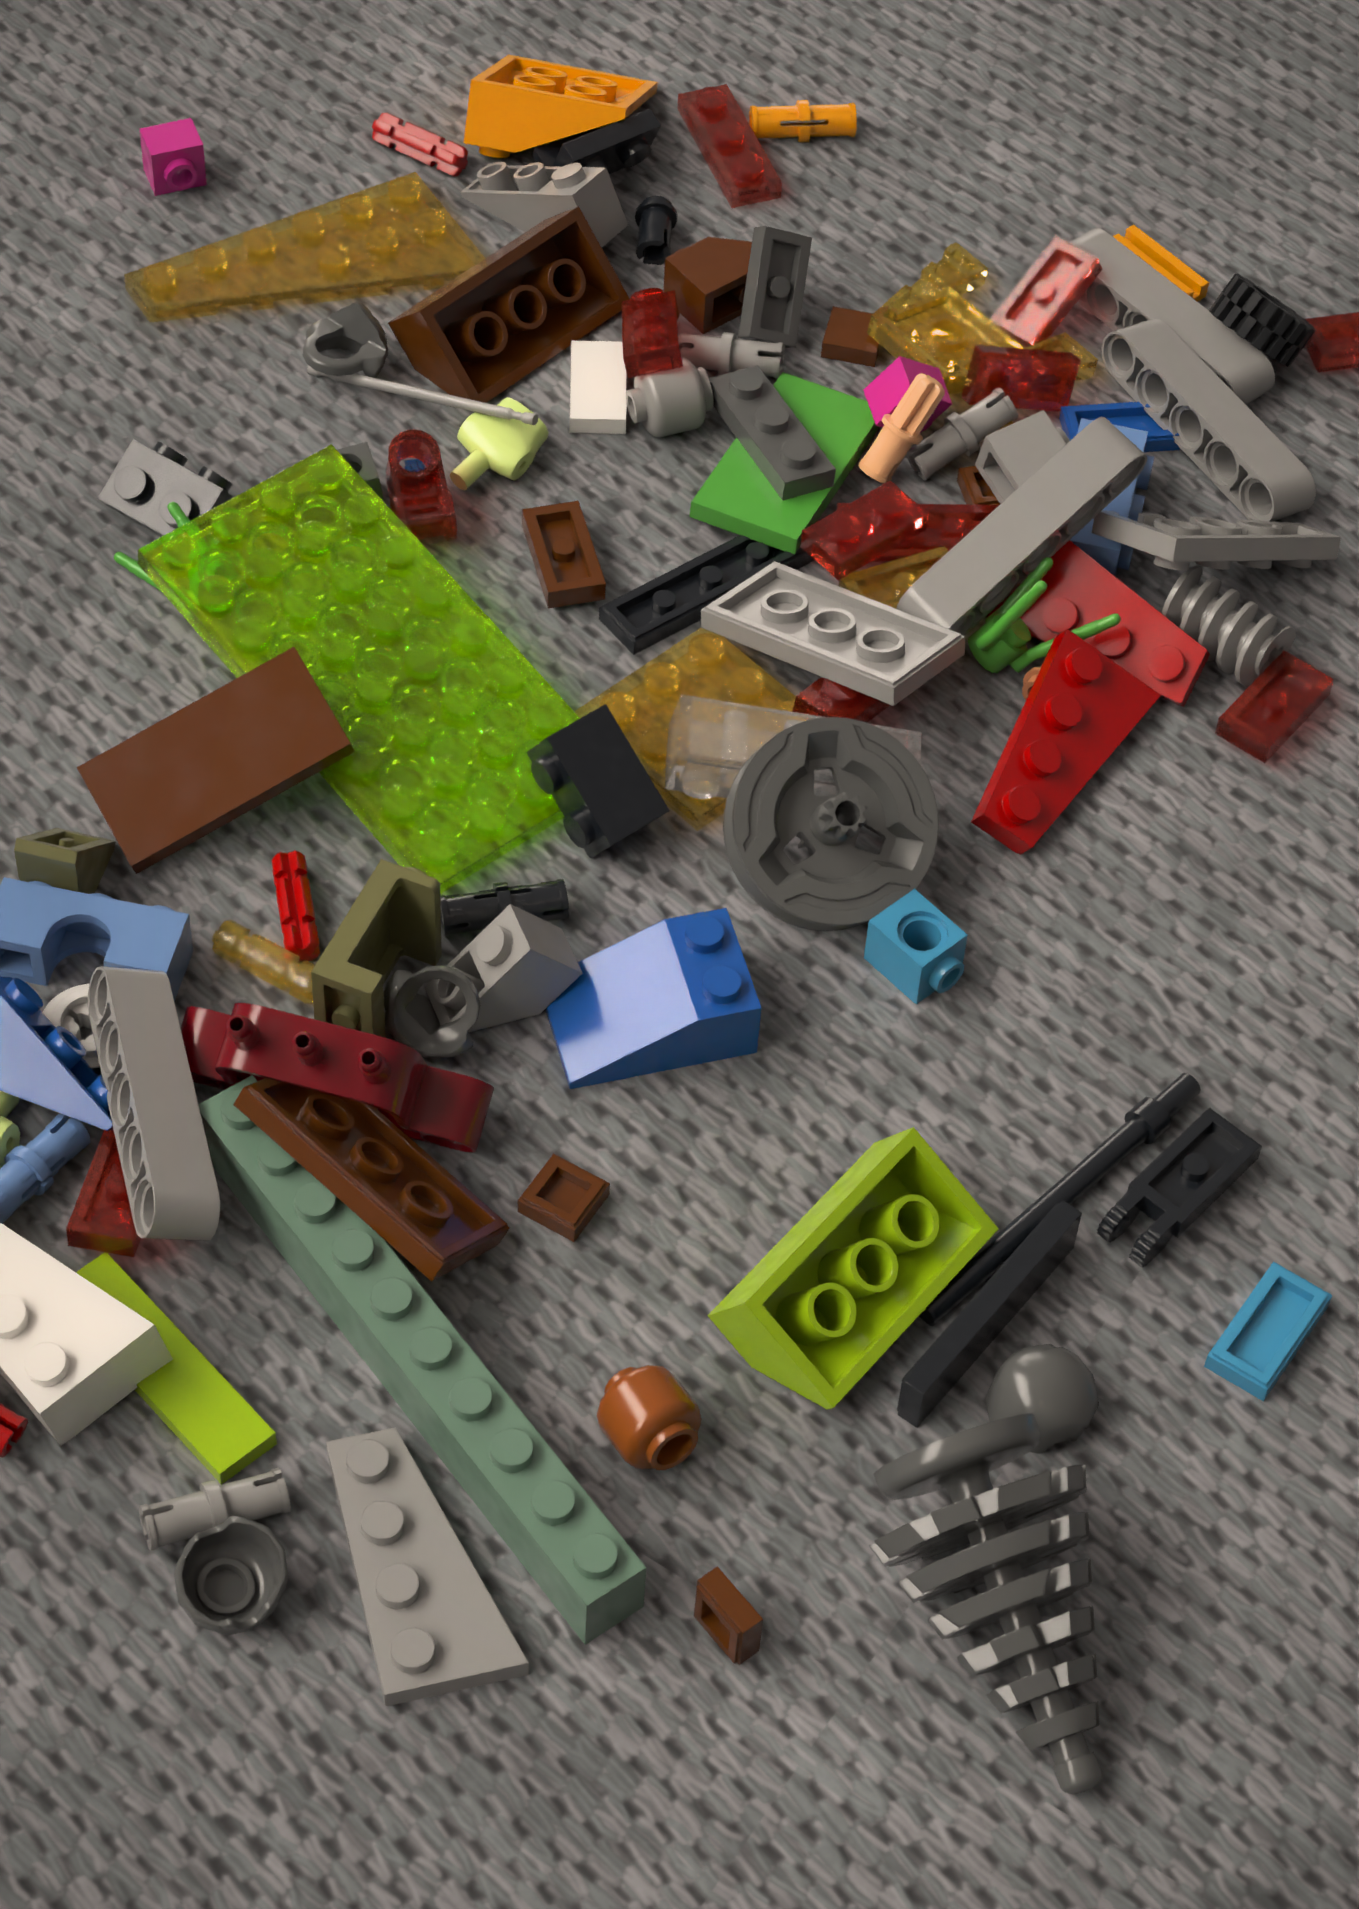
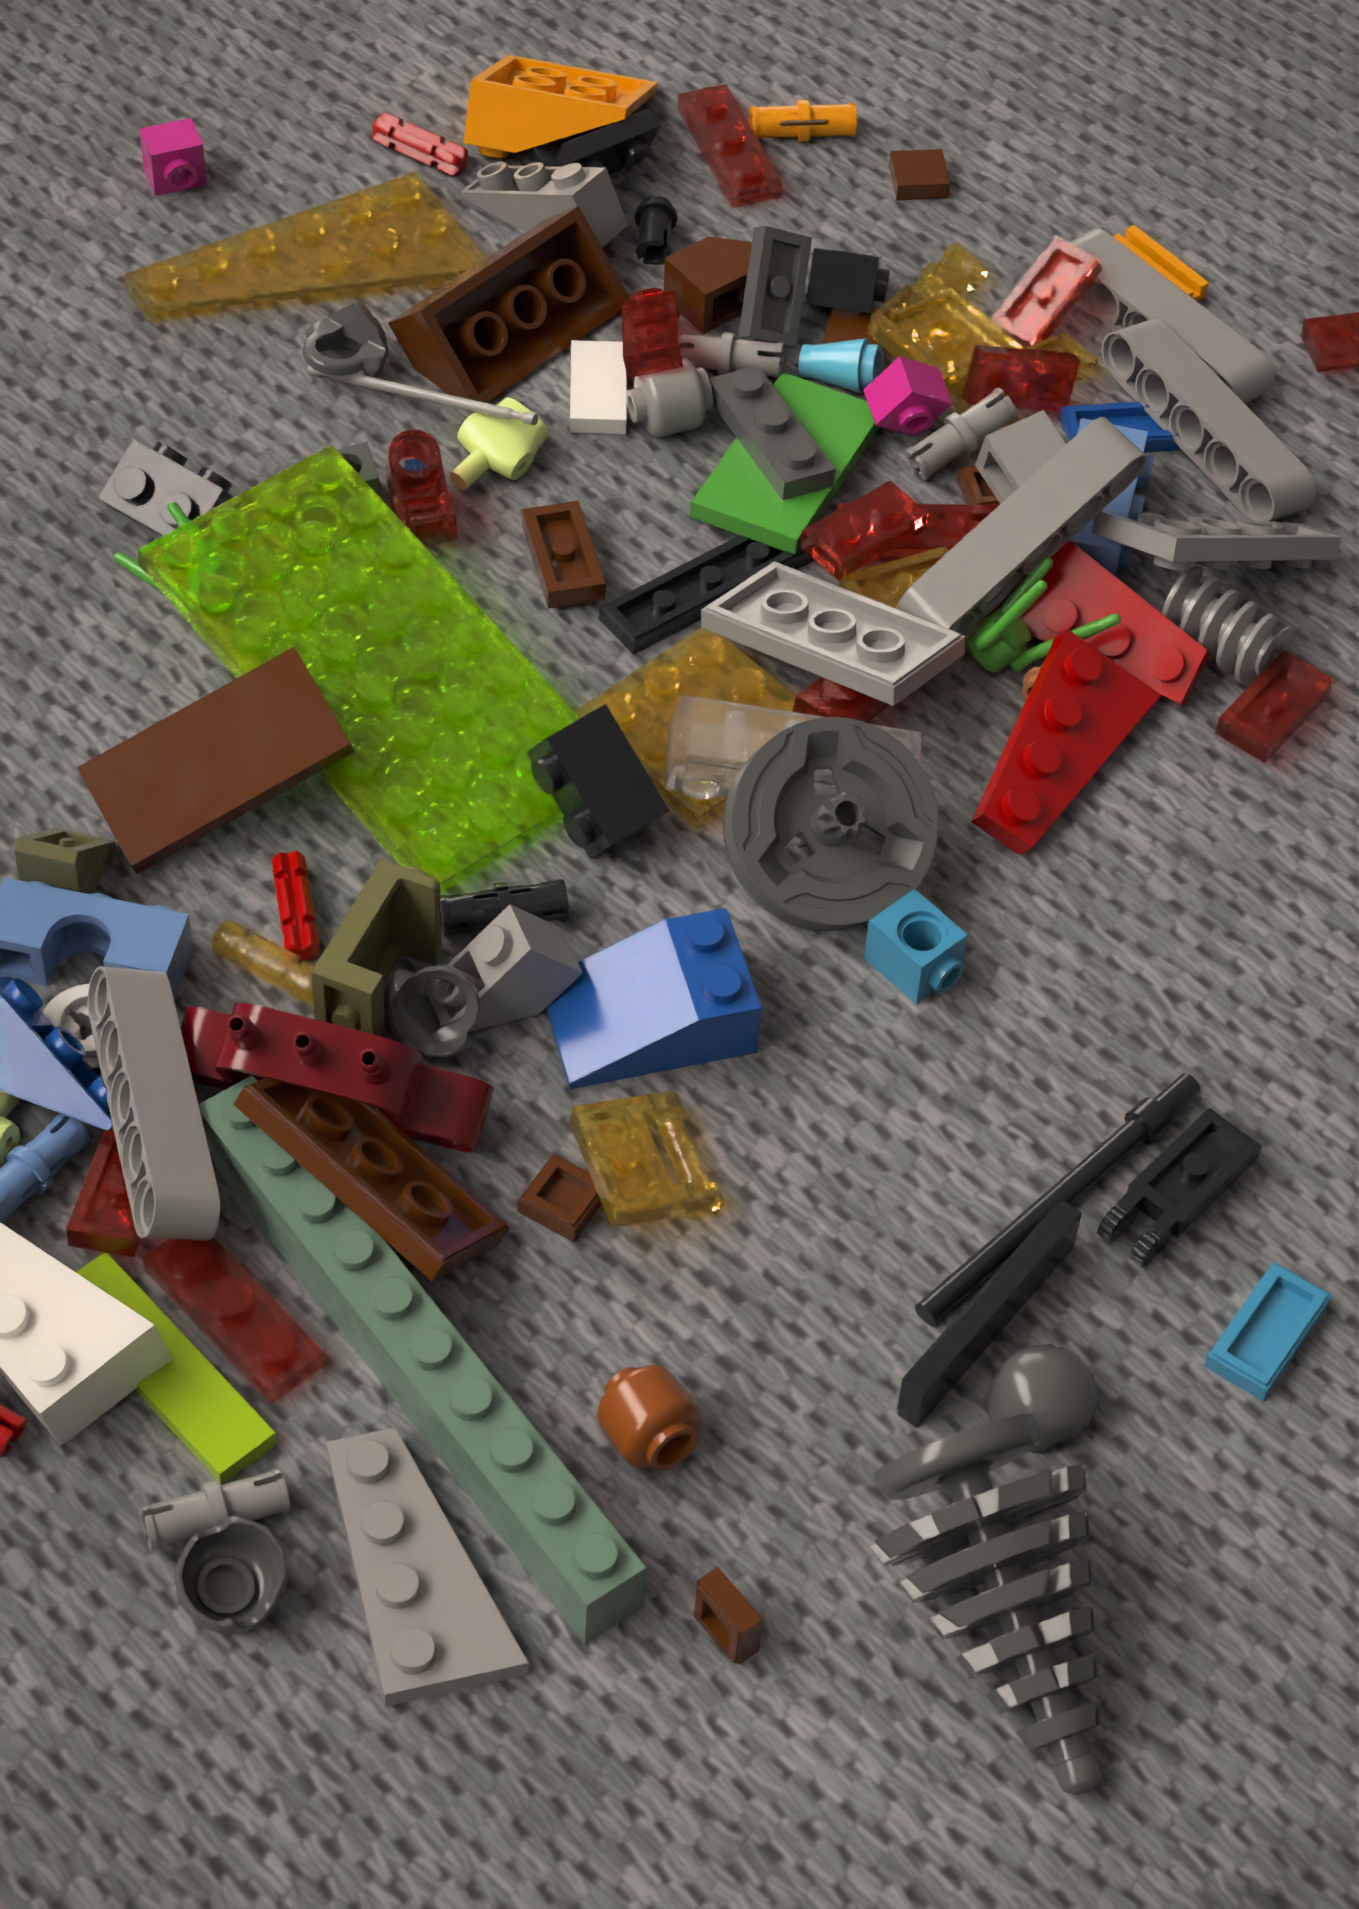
(235, 1314): none -> clear red plate
(628, 1164): none -> clear yellow plate
(842, 363): none -> medium azure cone
(846, 280): none -> black brick
(855, 1270): lime slope -> none
(902, 428): light nougat axle -> none
(919, 174): none -> reddish brown tile
(1262, 320): black tyre -> none

